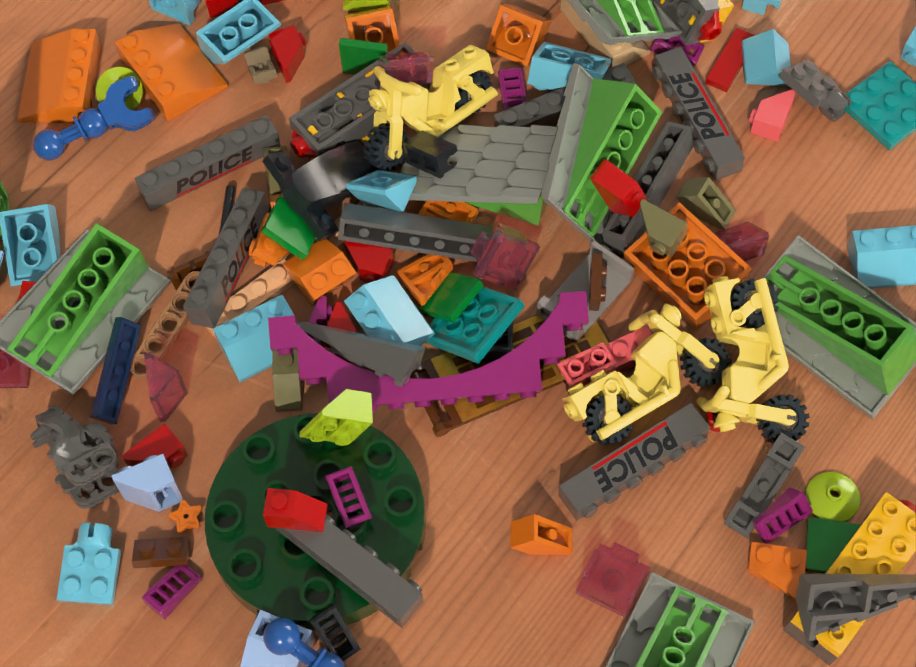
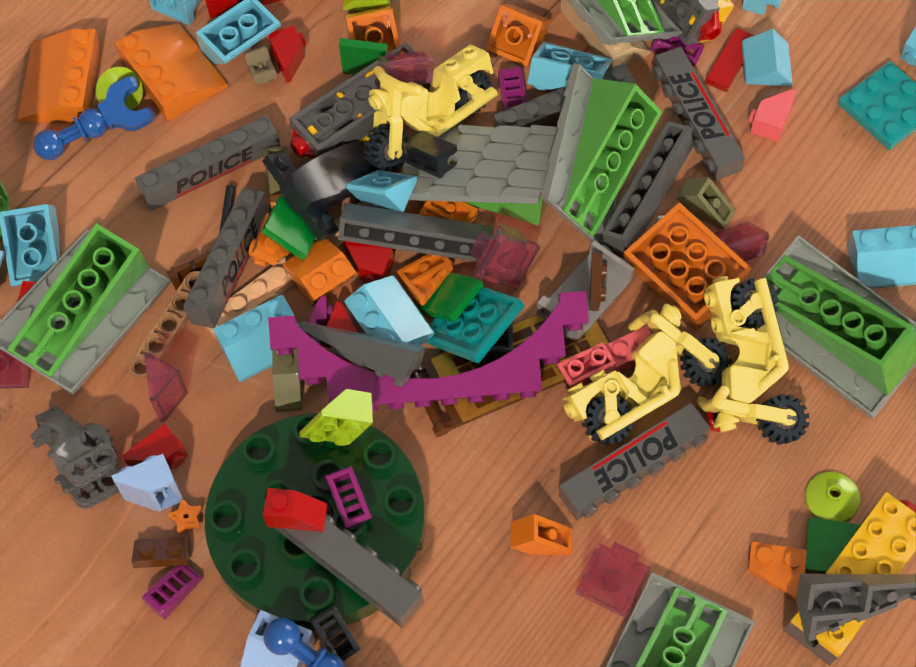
(90, 567): medium azure plate -> none
(115, 370): dark blue tile -> none
(617, 189): red slope -> none
(662, 229): olive slope -> none
(764, 485): dark grey slope -> none
(797, 509): magenta slope -> none
(816, 89): dark grey plate -> none

